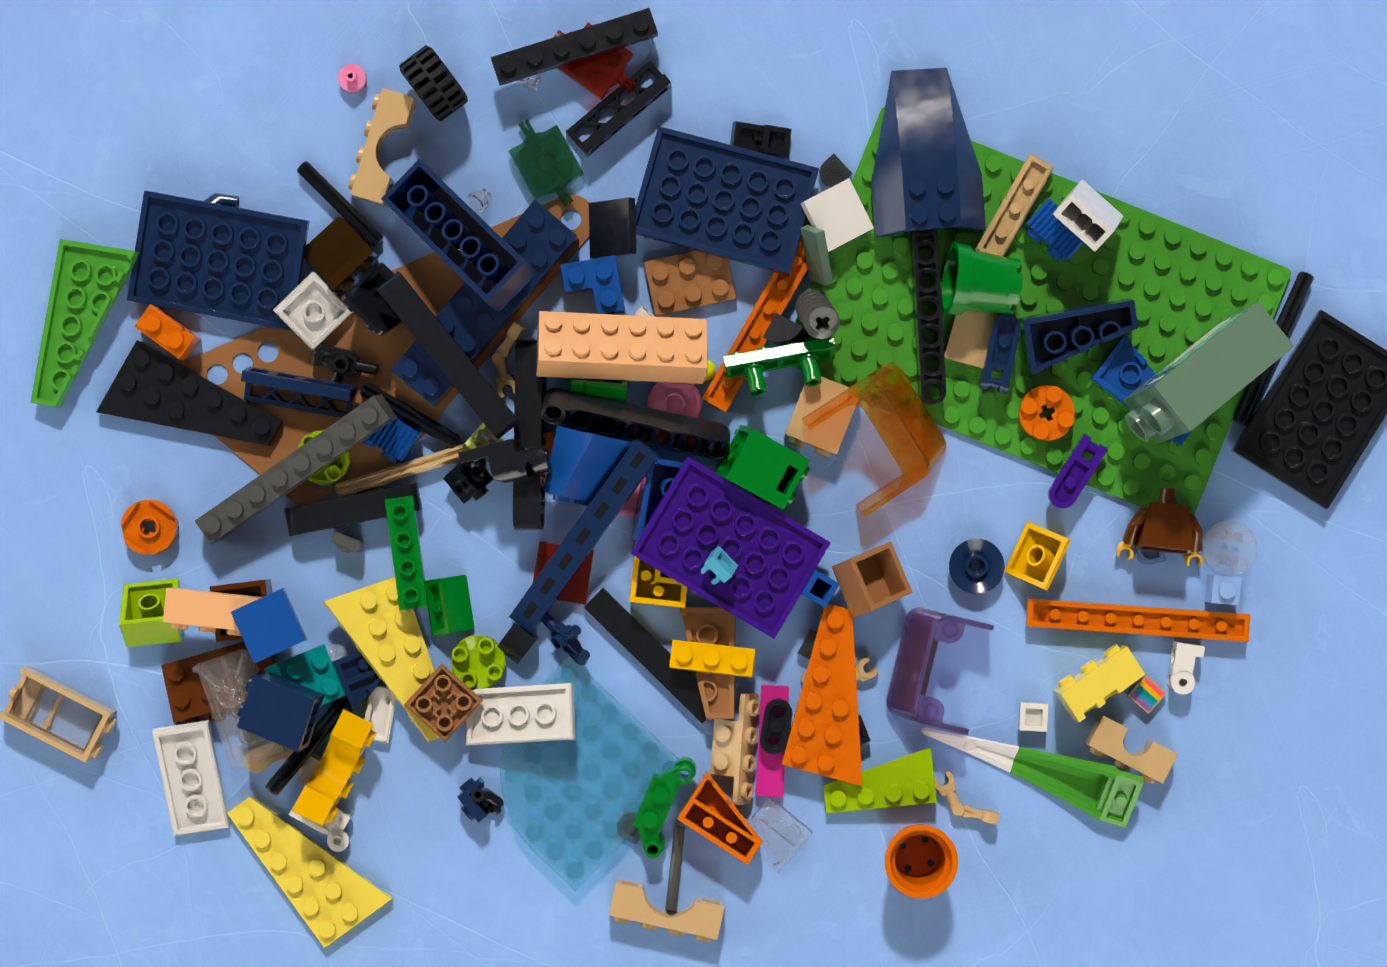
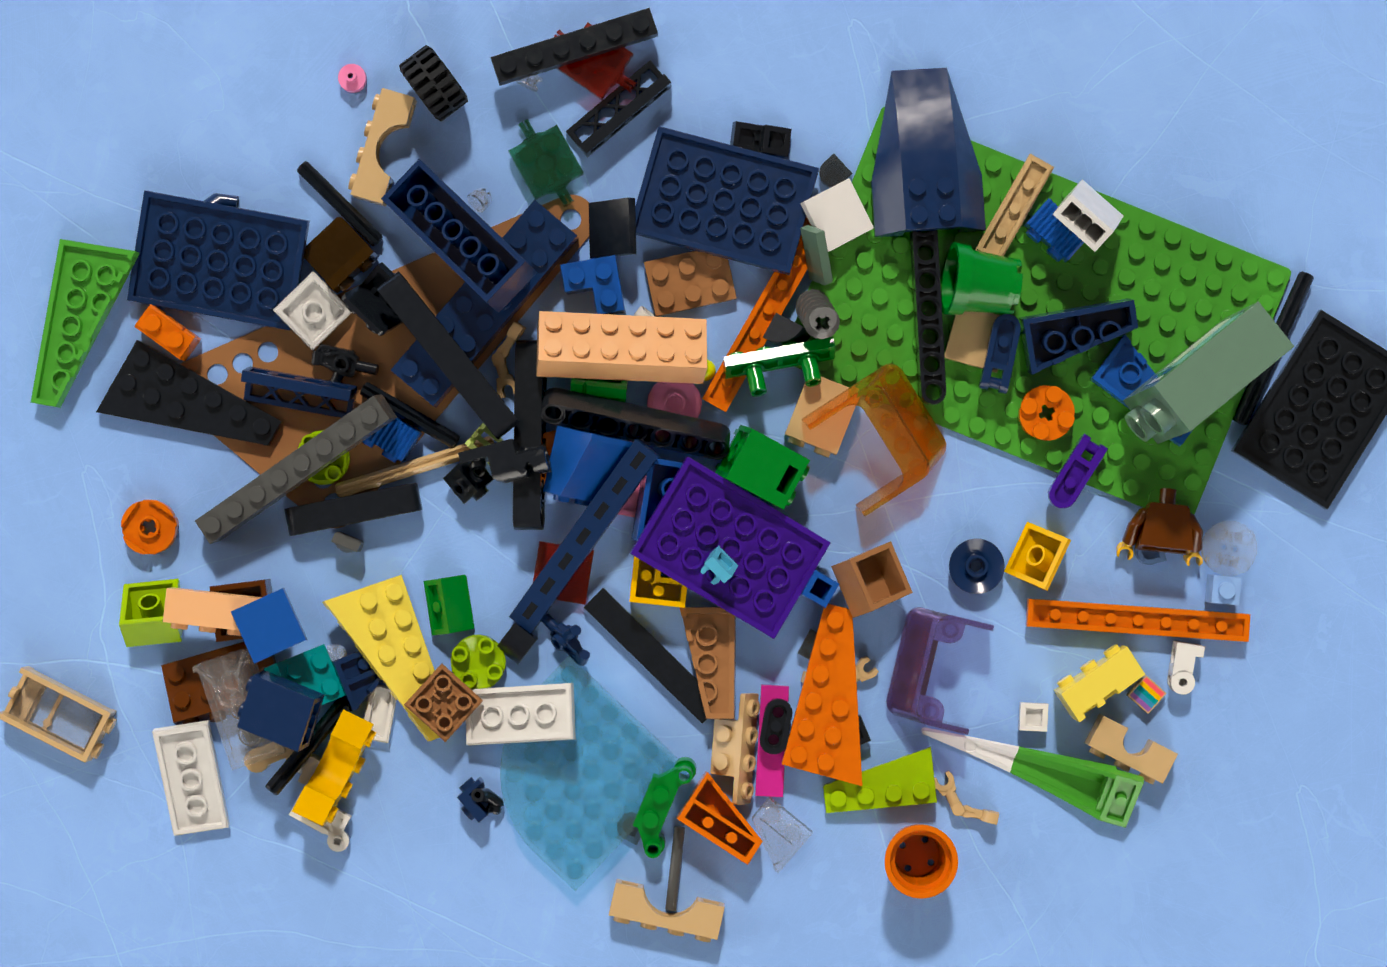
(314, 880): light yellow wing -> none
(406, 552): green plate -> none
(712, 658): yellow plate -> none

